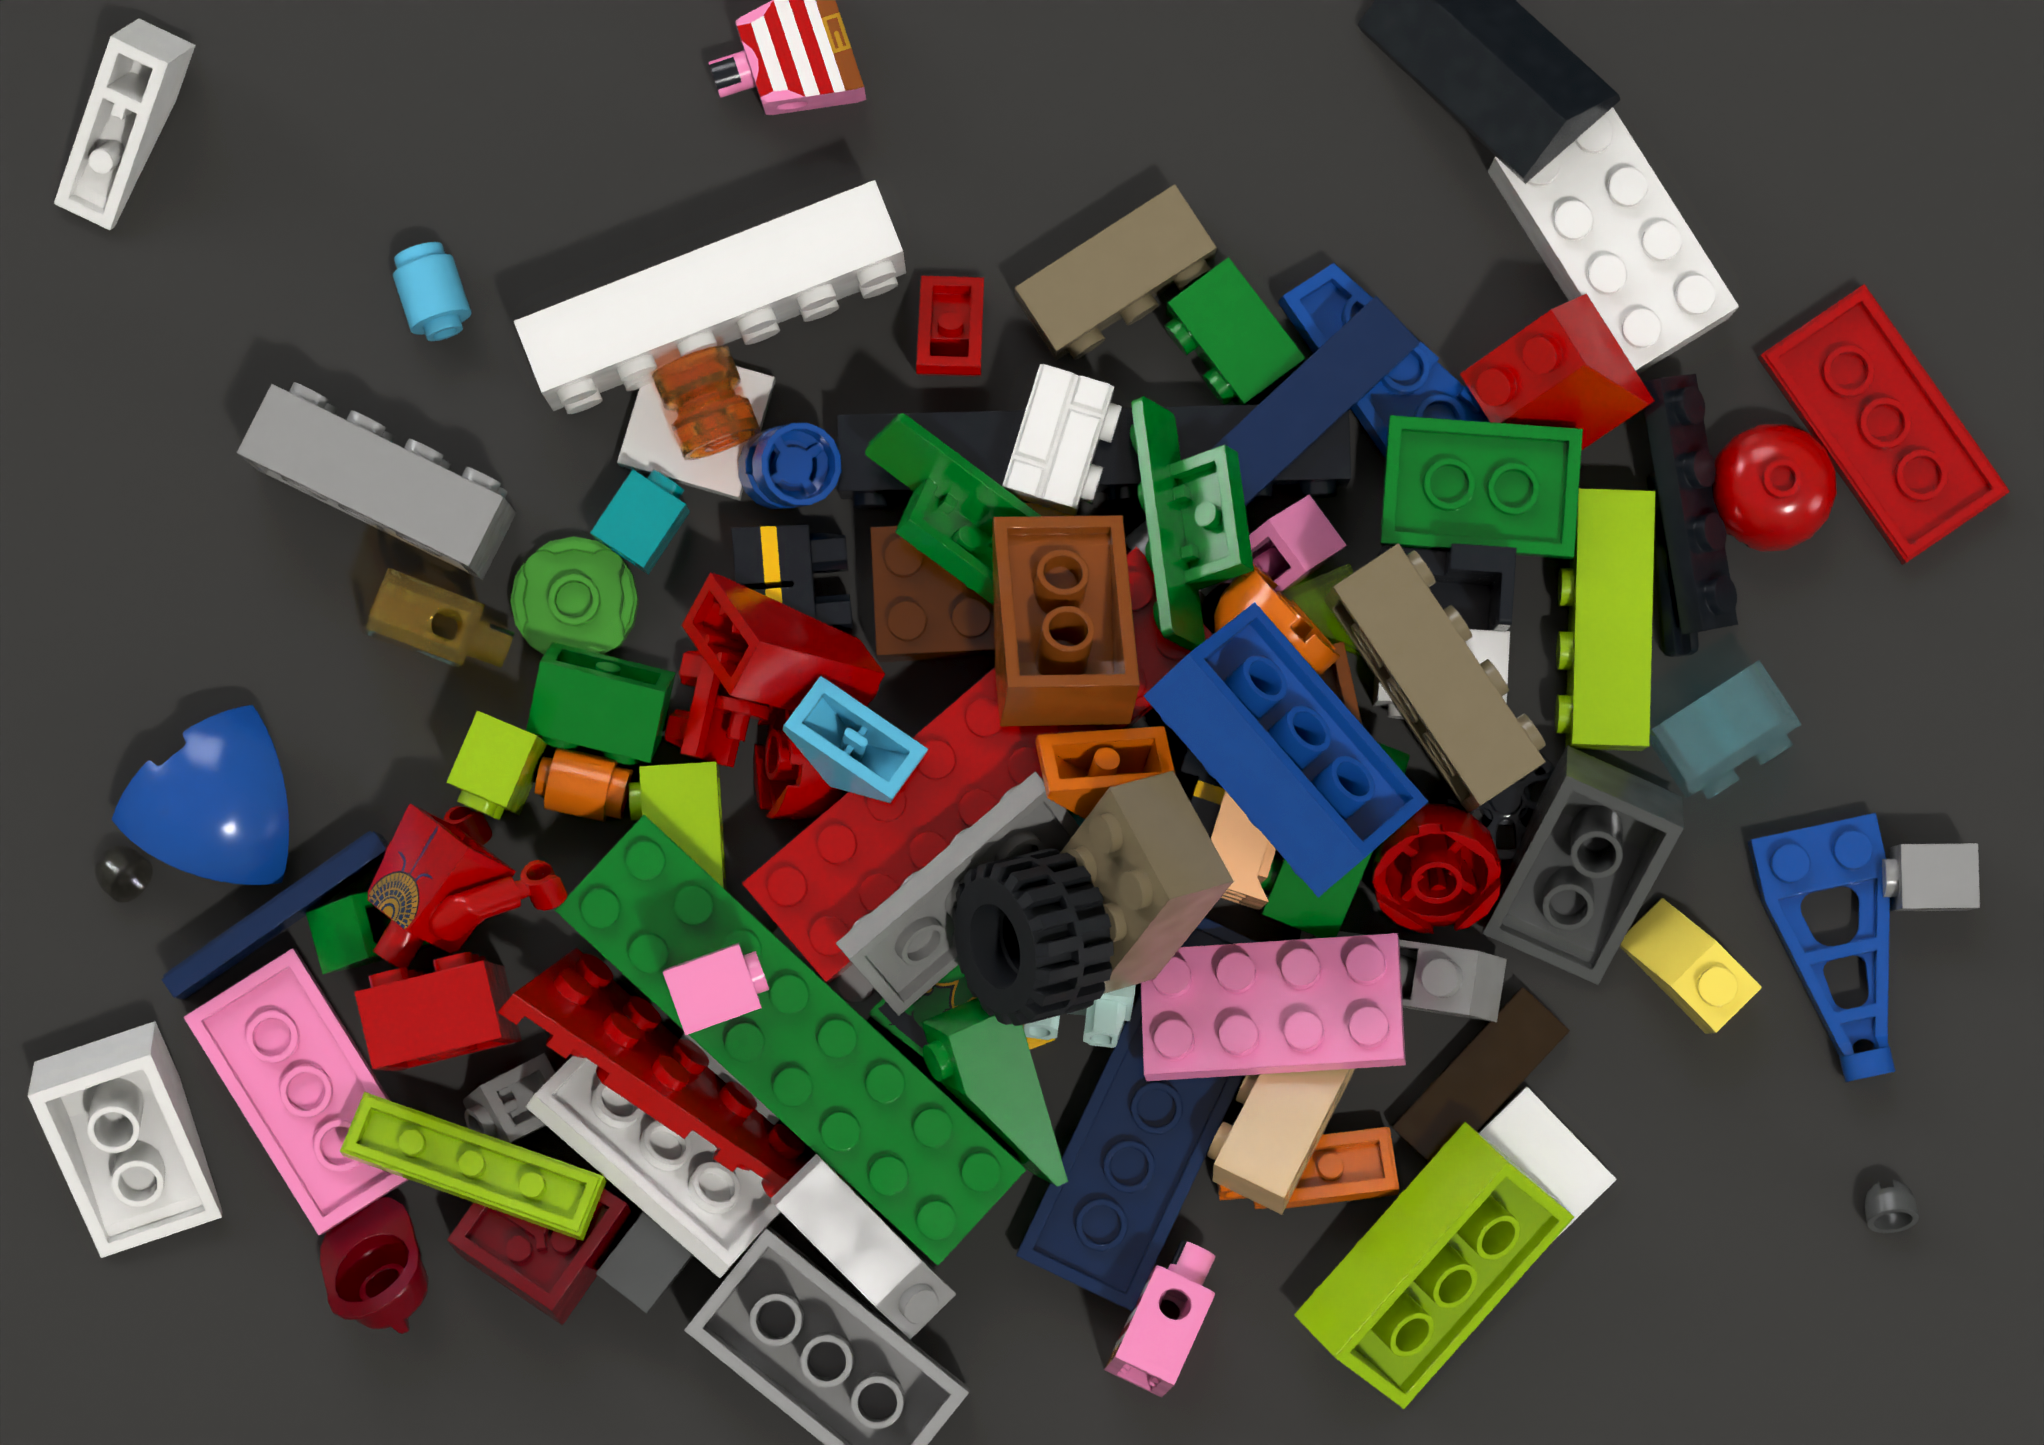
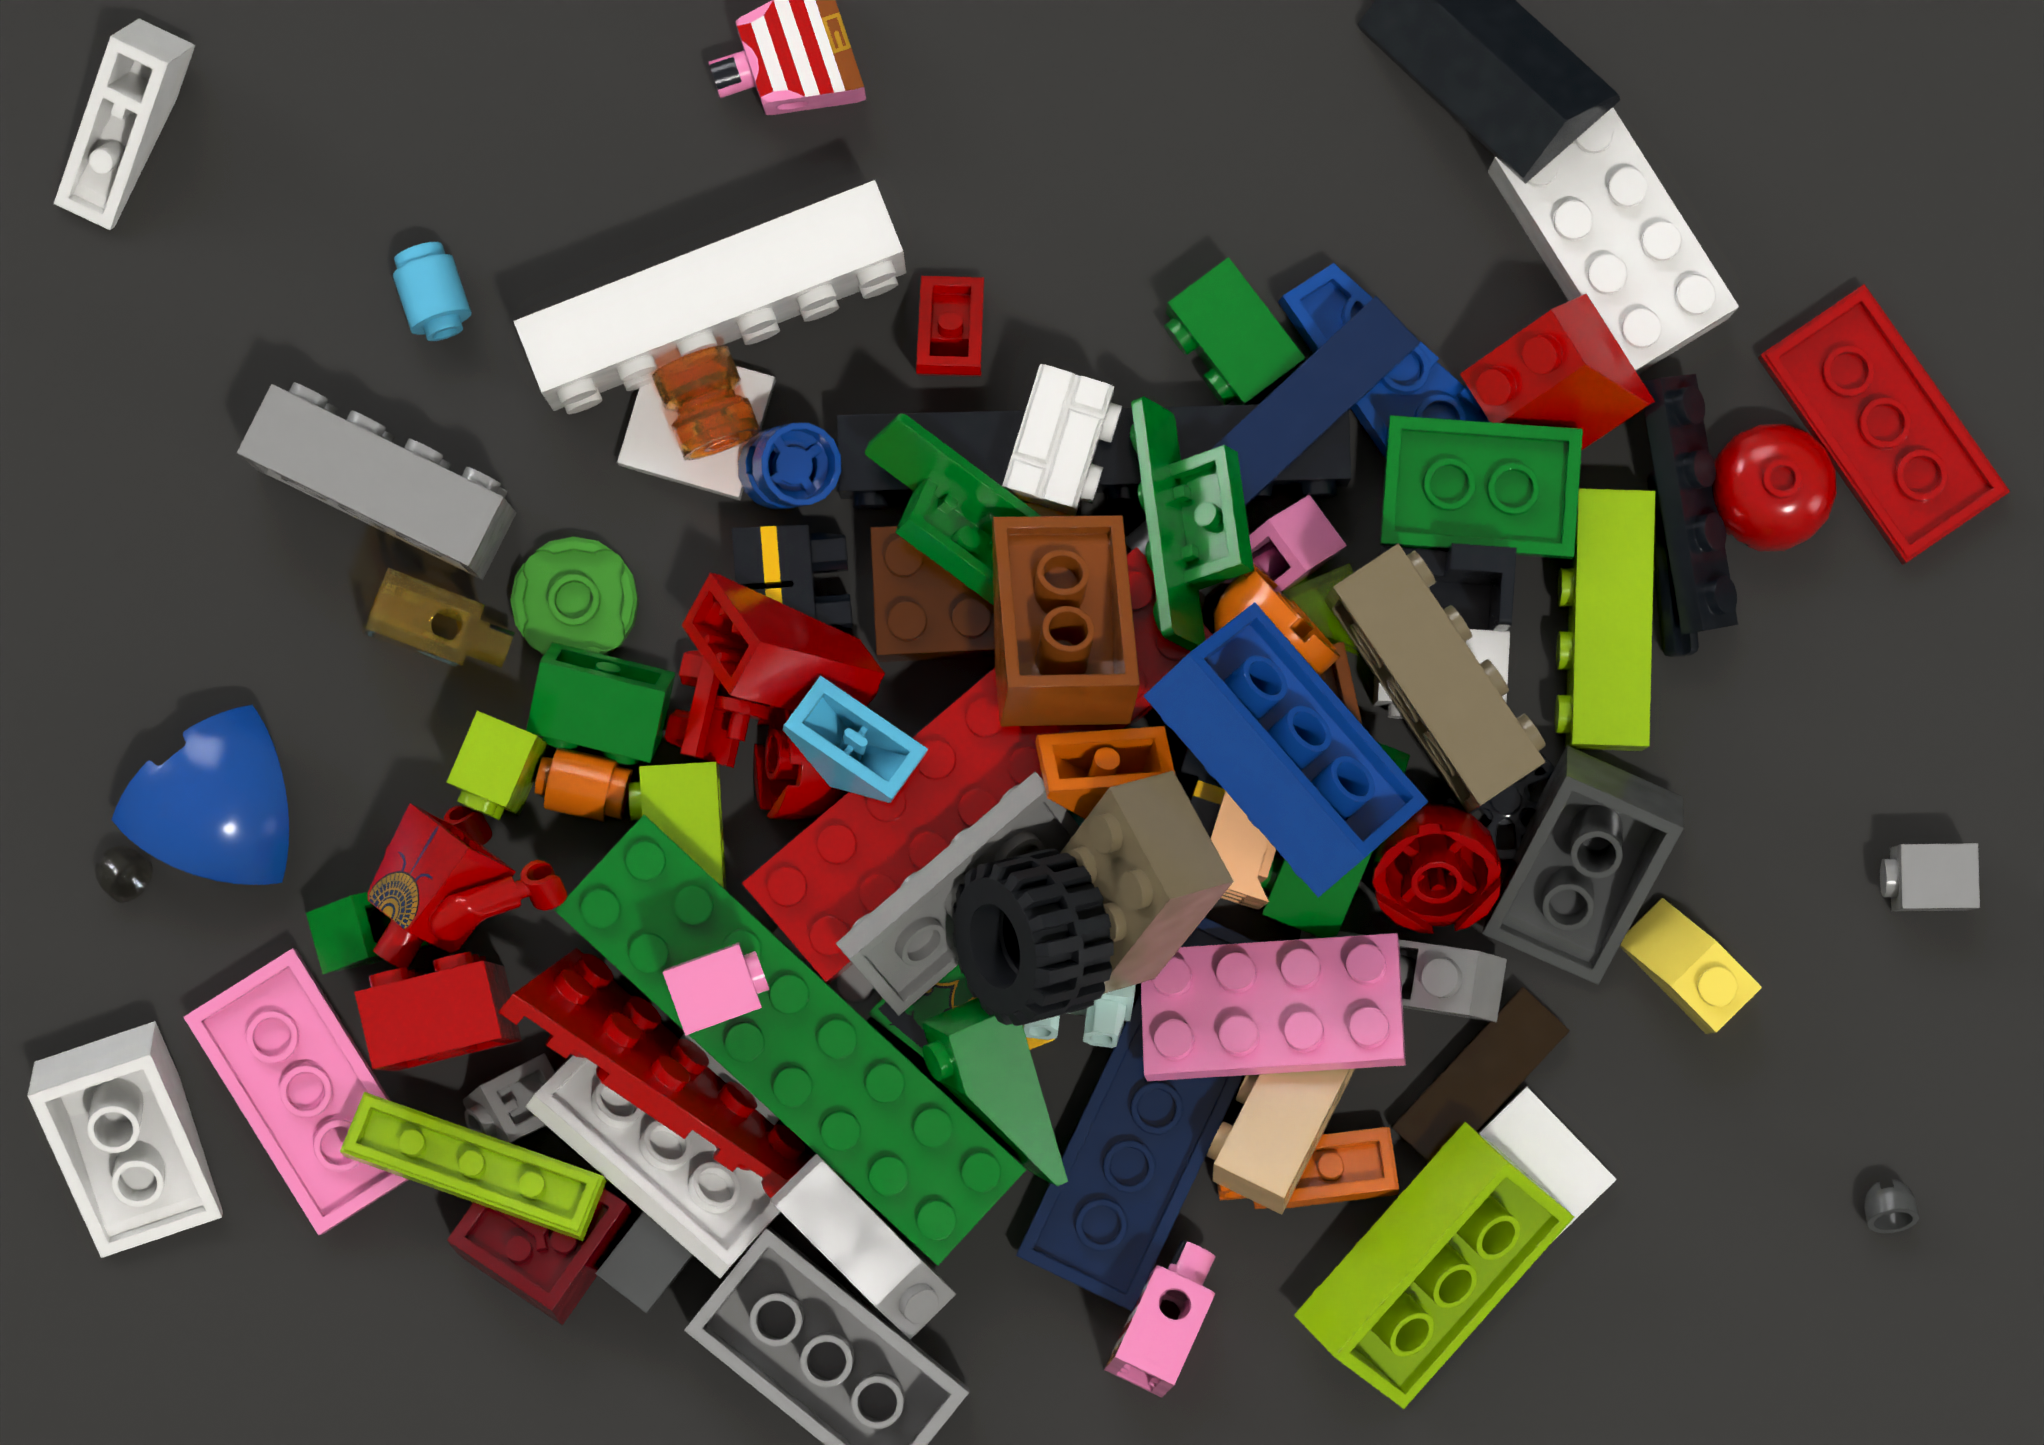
(276, 915): dark blue tile -> none
(374, 1267): dark red piece -> none
(642, 519): teal brick -> none
(1116, 275): dark tan brick -> none
(1723, 730): clear light blue brick -> none
(1818, 860): blue plate -> none

